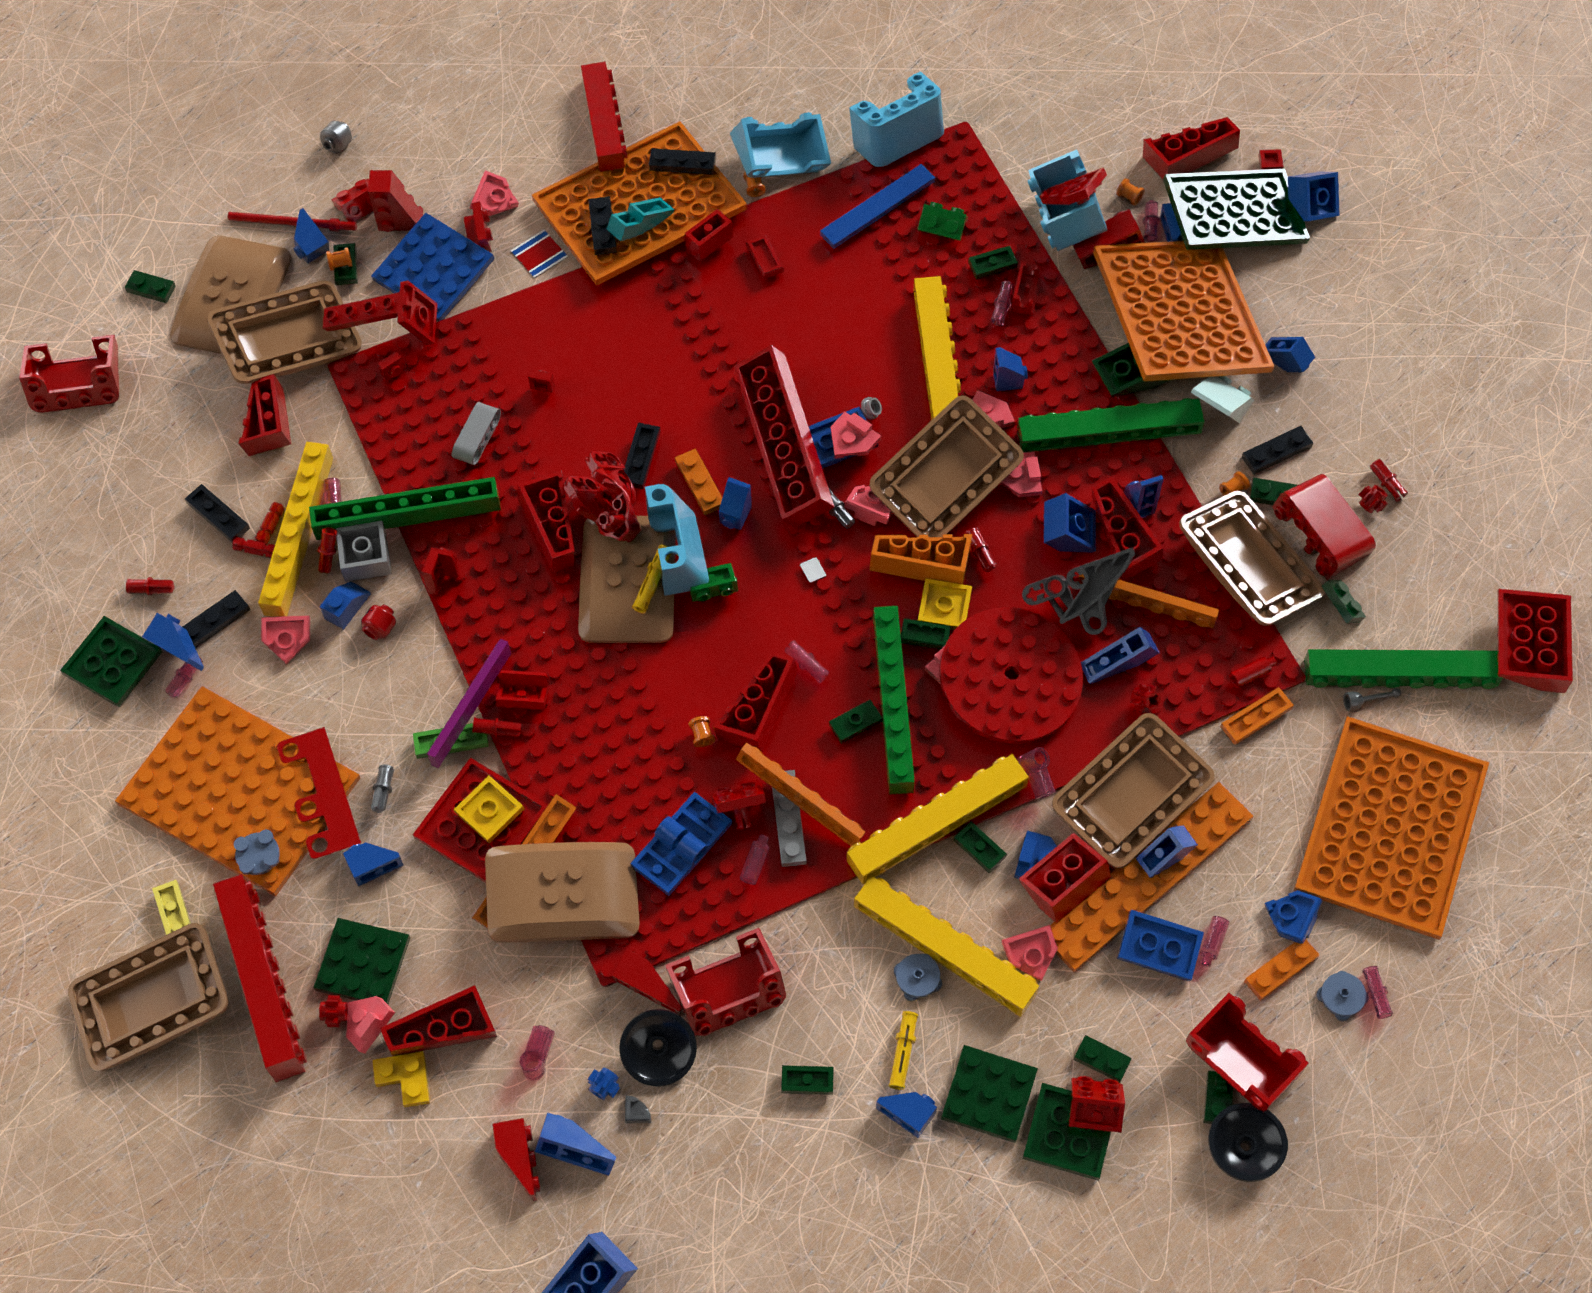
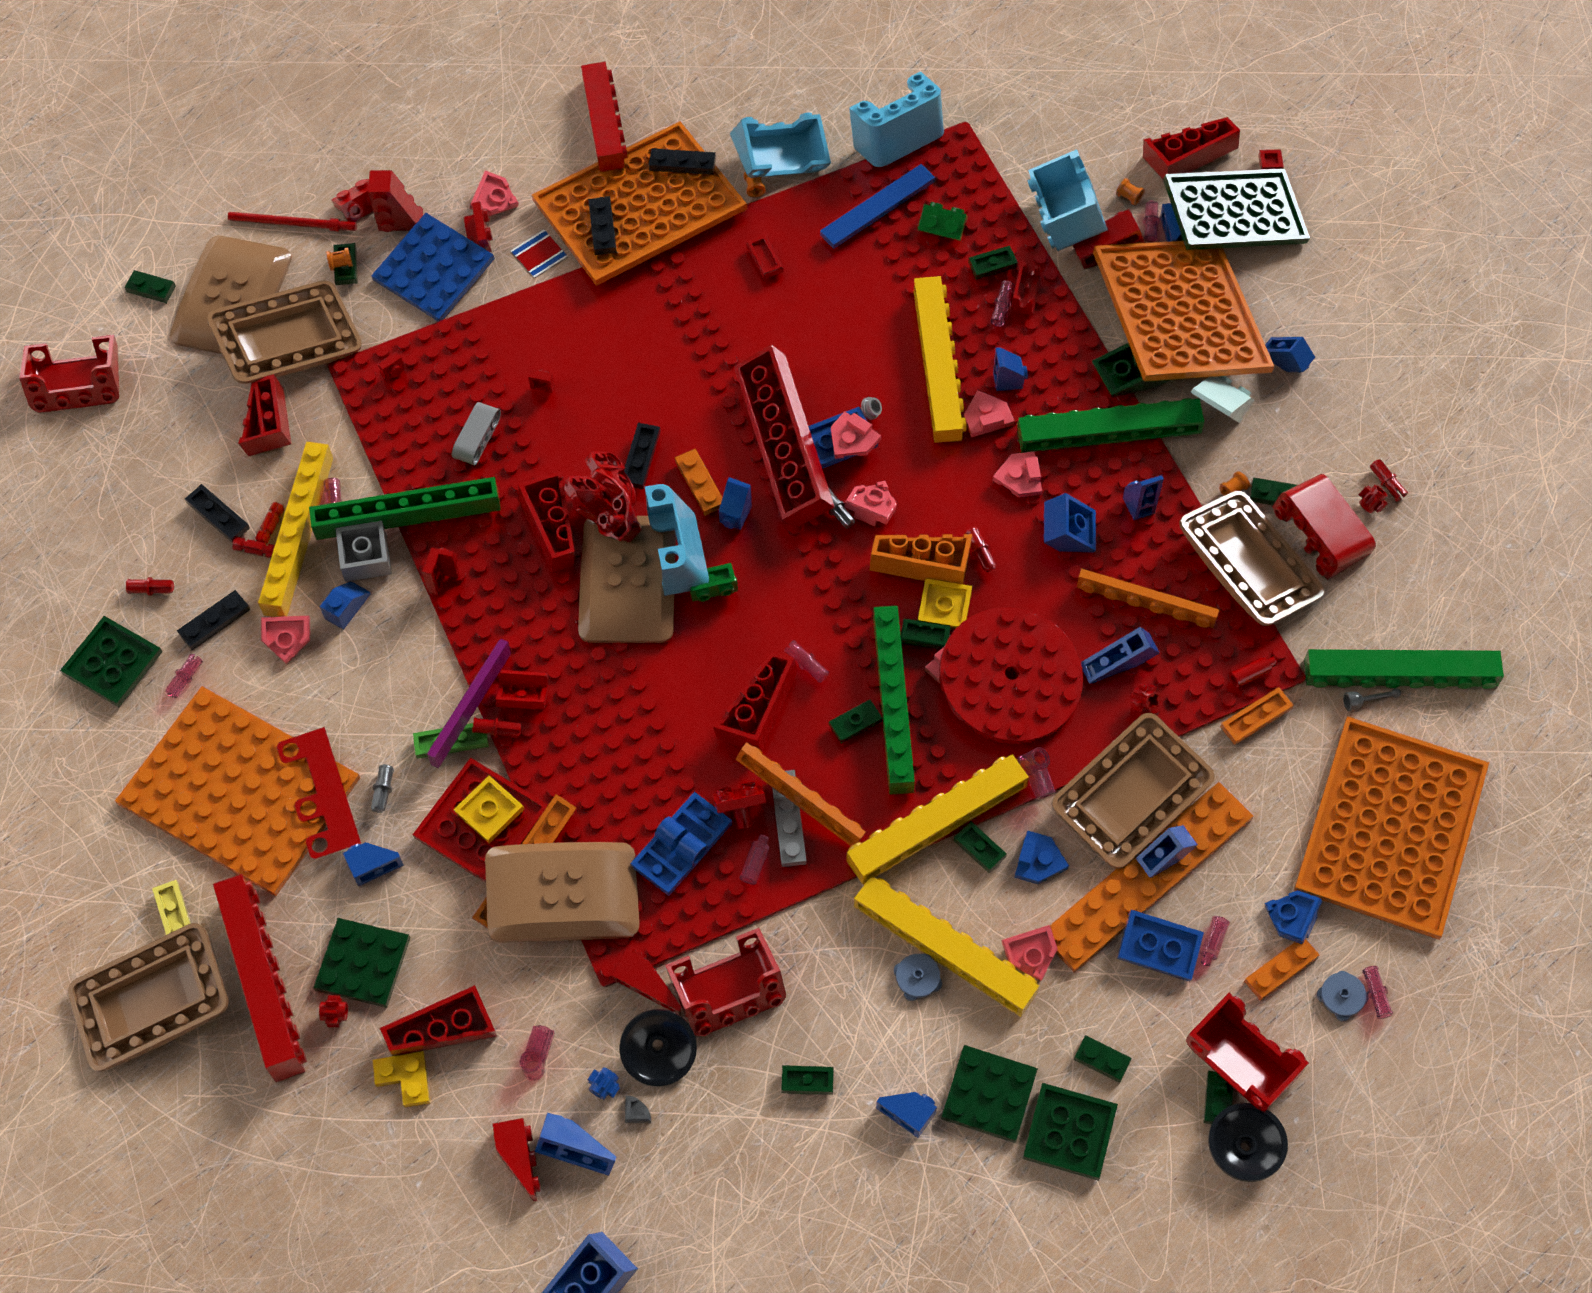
(173, 638): blue slope -> none
(257, 853): sand blue piece -> none
(308, 239): blue slope -> none
(327, 549): red axle -> none
(335, 136): flat silver head -> none
(365, 1020): coral plate -> none
(378, 622): red head -> none
(412, 307): red bracket -> none
(639, 218): teal slope -> none
(650, 583): yellow pin -> none
(701, 731): orange bush -> none
(708, 235): red brick -> none
(813, 569): white sticker -> none
(908, 1021): yellow pin -> none
(946, 469): medium nougat wedge -> none
(1065, 877): red slope -> none
(1074, 190): red plate -> none
(1094, 593): dark grey piece -> none
(1097, 1104): red bracket -> none
(1125, 527): red wedge -> none
(1277, 450): black plate -> none
(1315, 195): blue slope -> none
(1343, 601): dark green plate -> none
(1535, 639): red slope -> none

